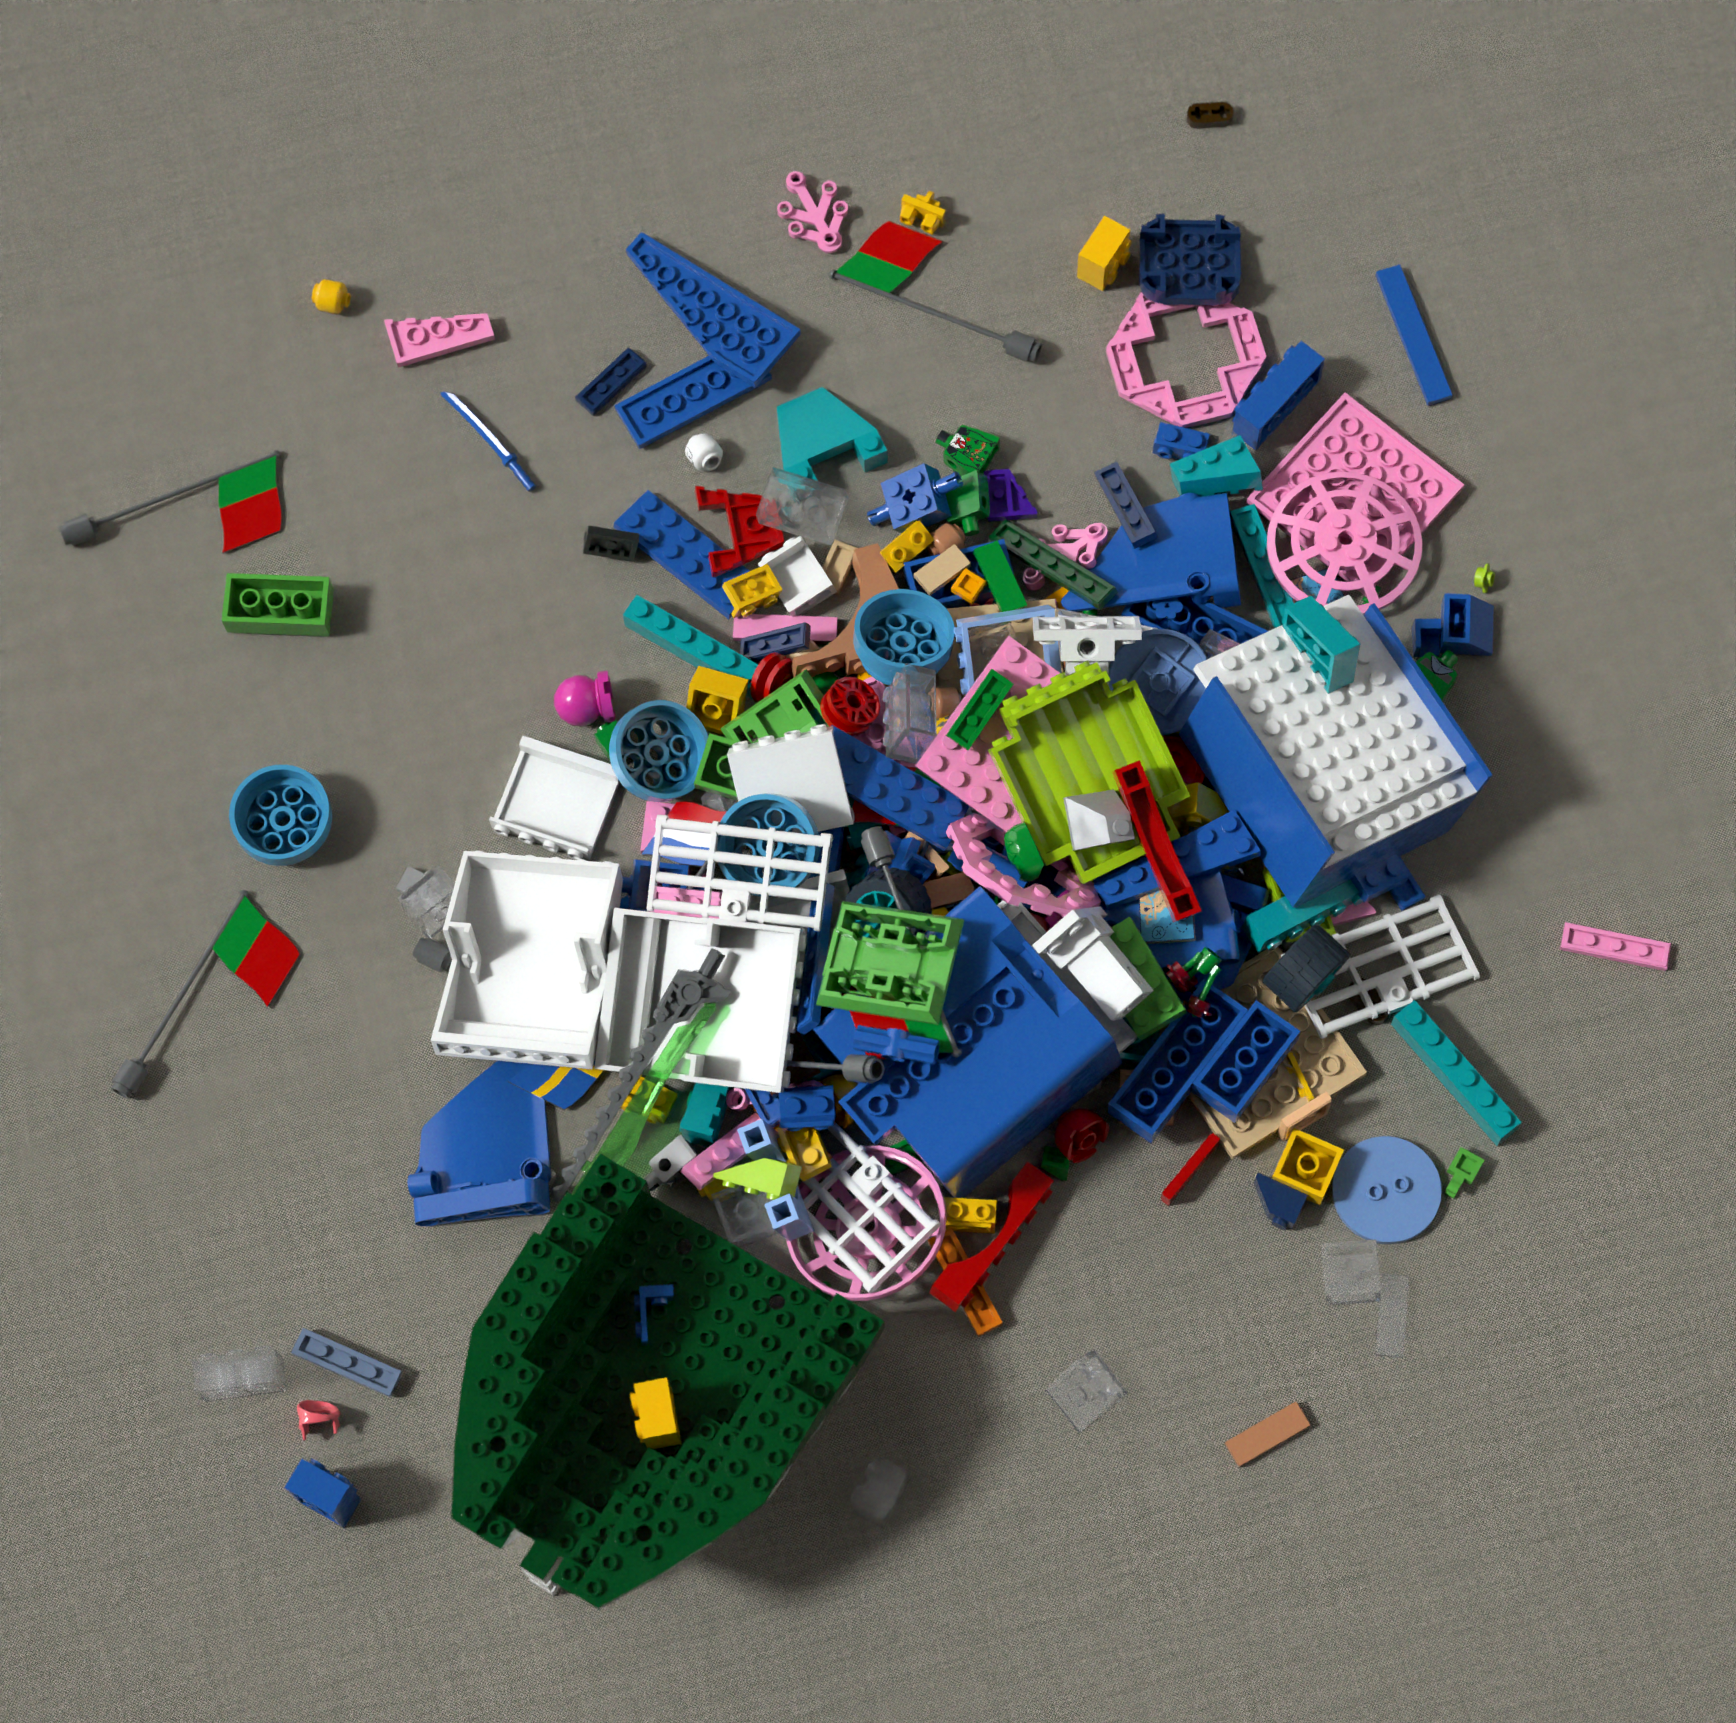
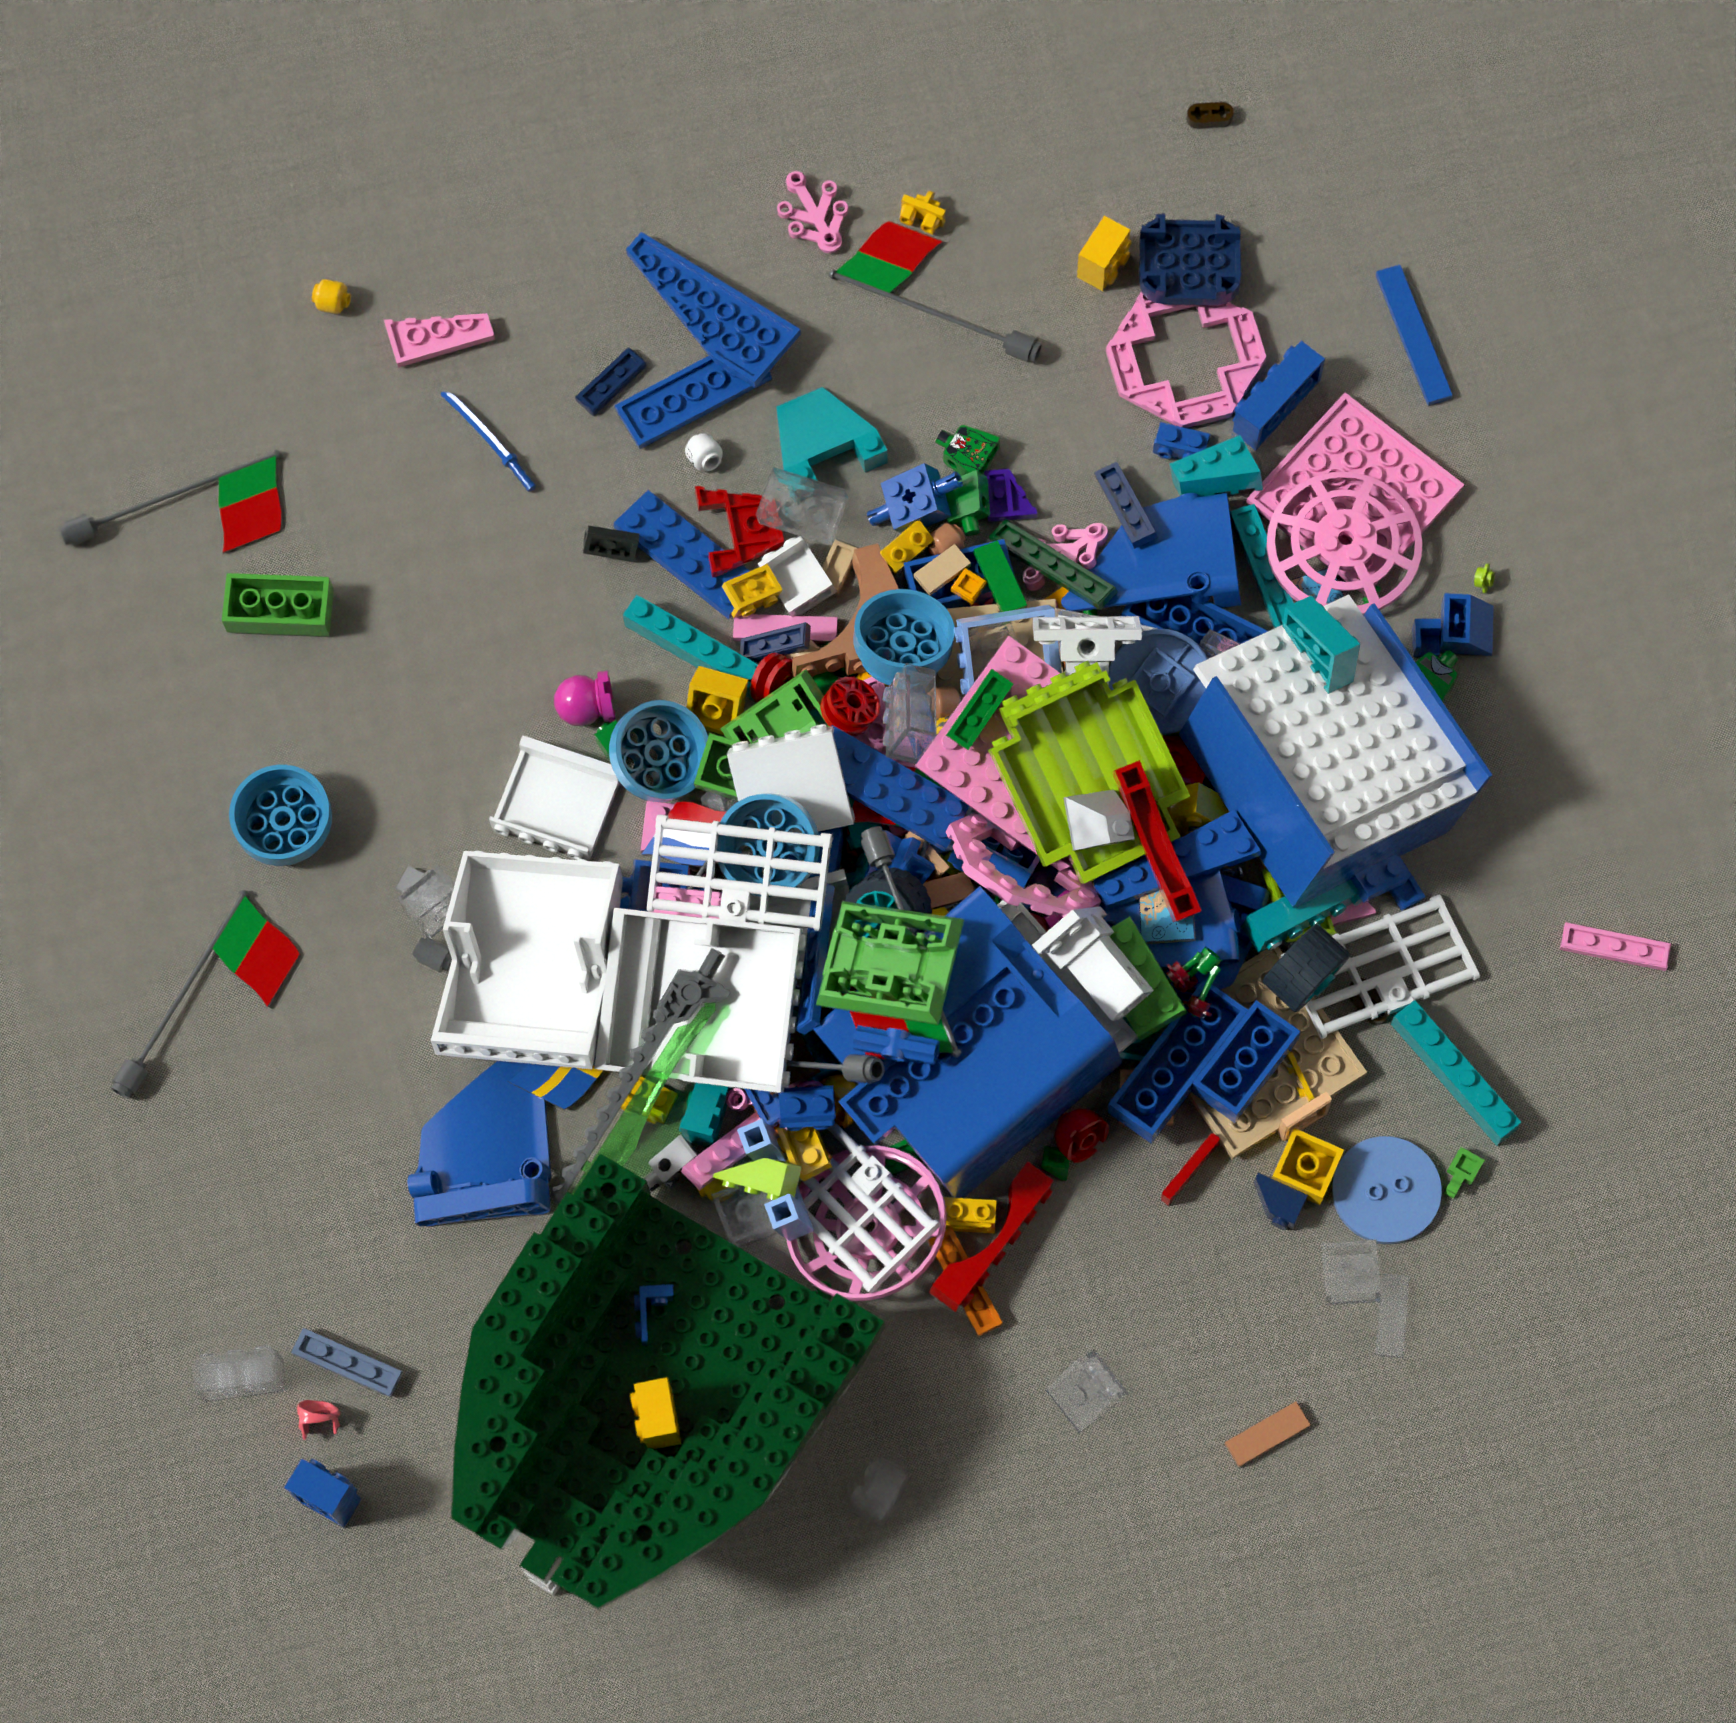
(1023, 852): green piece -> none
(1162, 612): blue plant -> none

